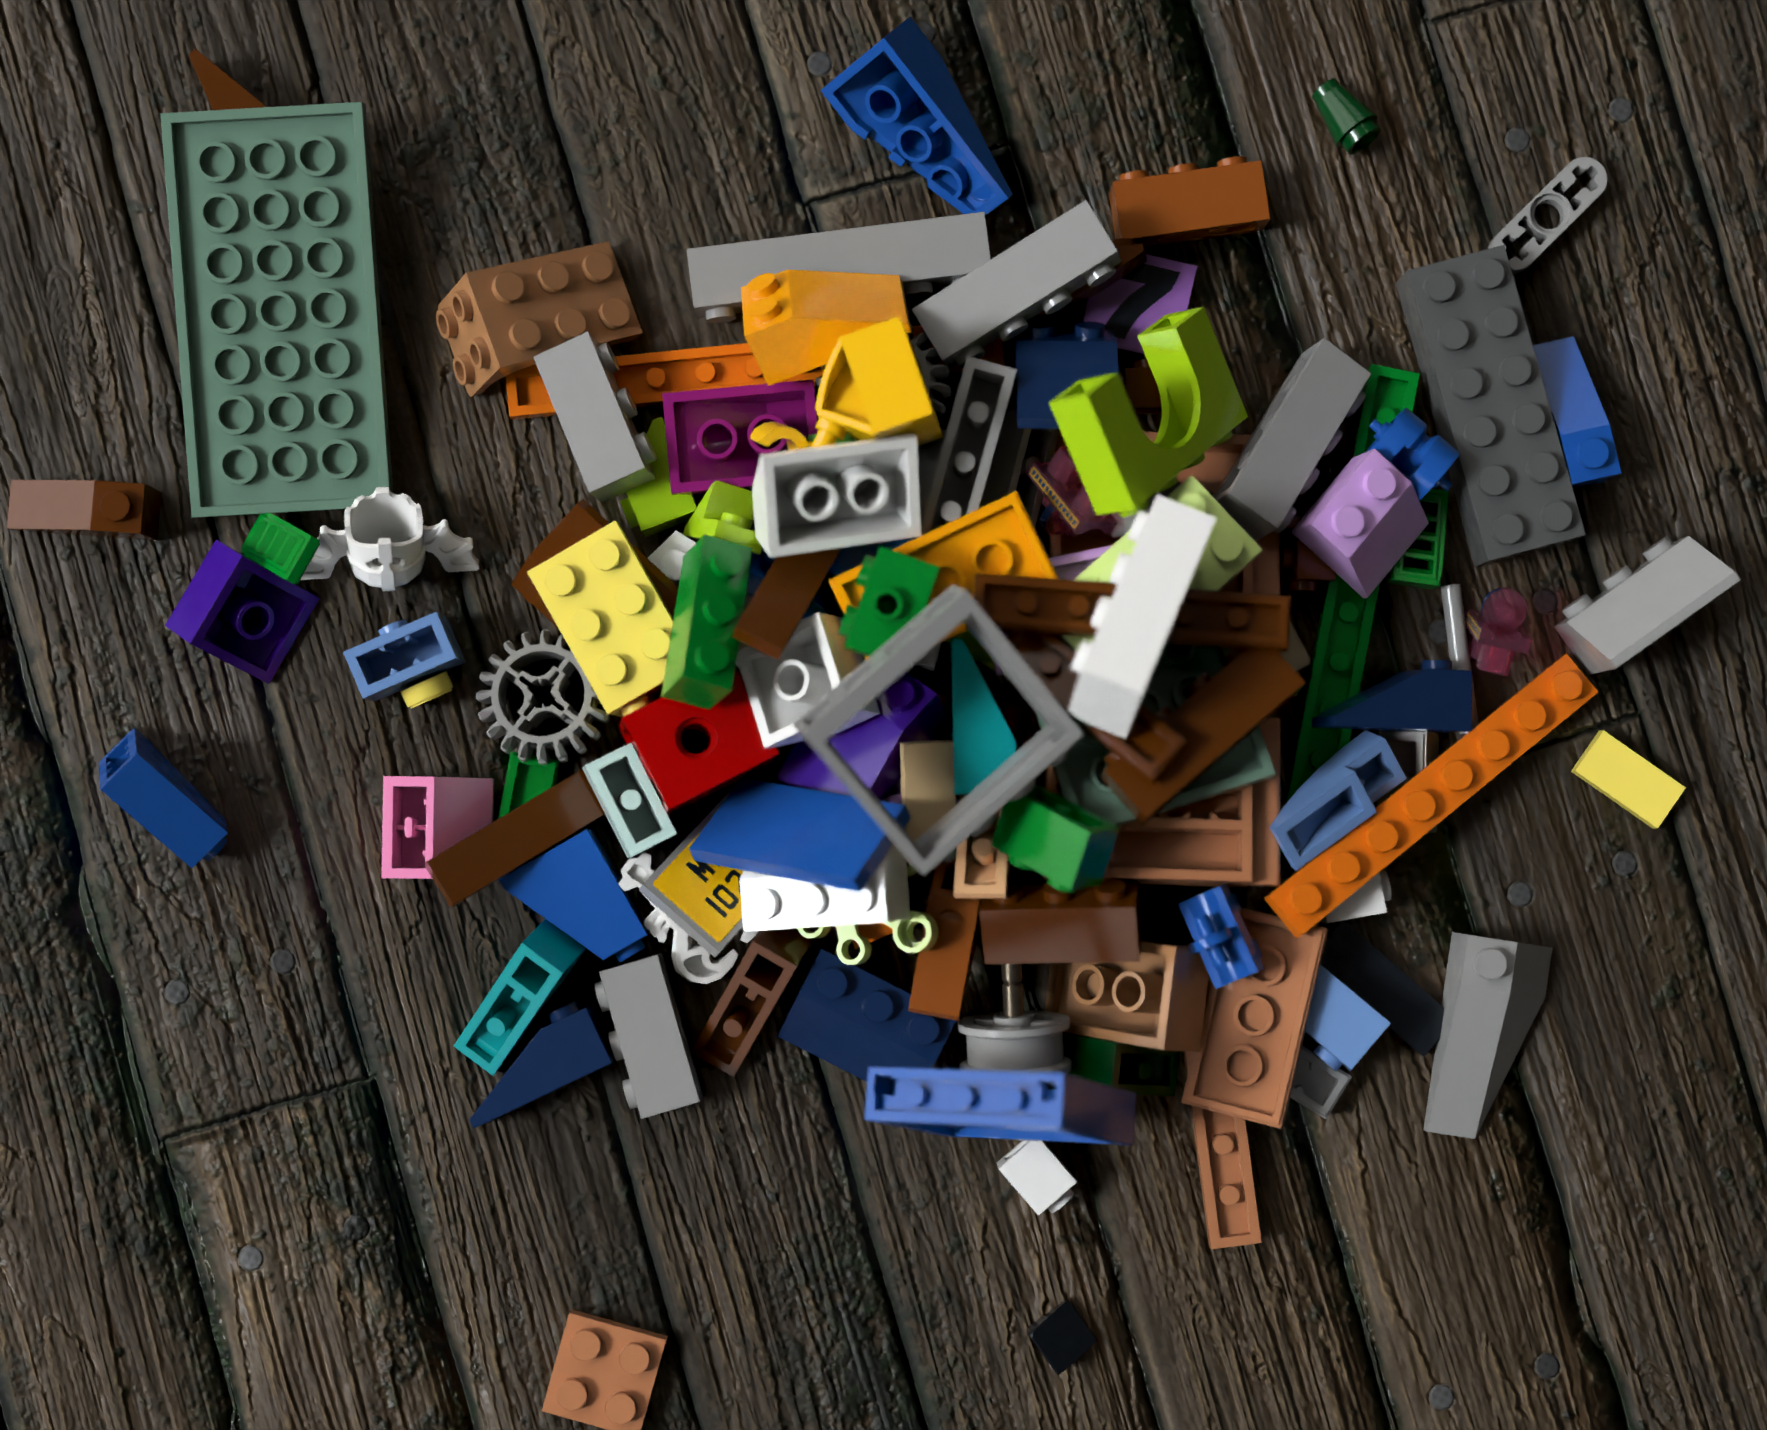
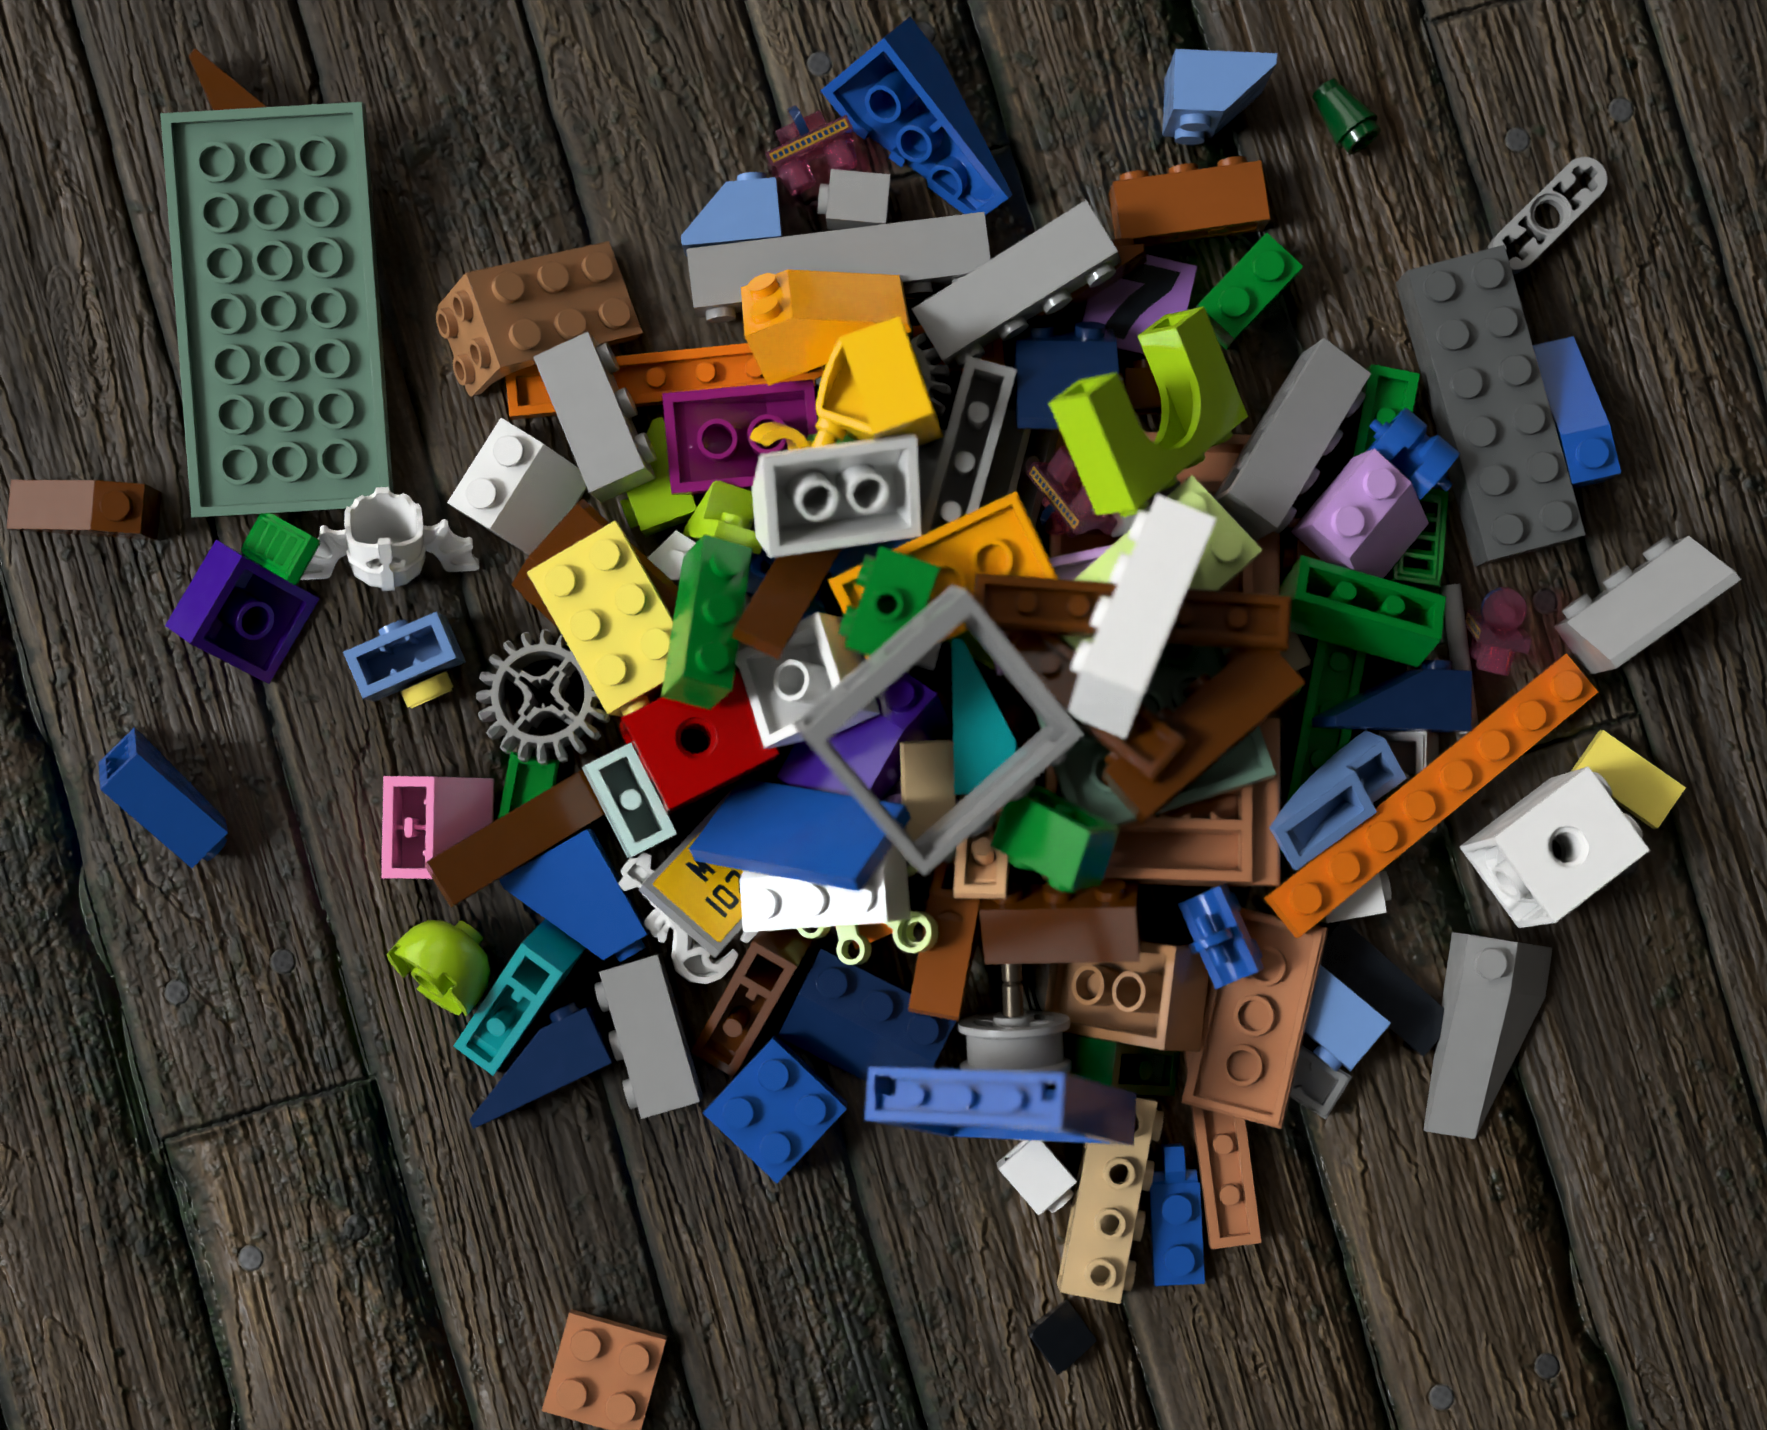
(444, 962): none -> lime cylinder
(518, 487): none -> white slope
(737, 213): none -> medium blue slope
(776, 1108): none -> blue brick
(830, 140): none -> clear pink hips
(854, 199): none -> light grey brick
(1106, 1211): none -> tan brick
(1176, 1221): none -> blue hinge
(1210, 90): none -> medium blue slope
(1249, 289): none -> green brick
(1363, 611): none -> green brick
(1555, 847): none -> white brick

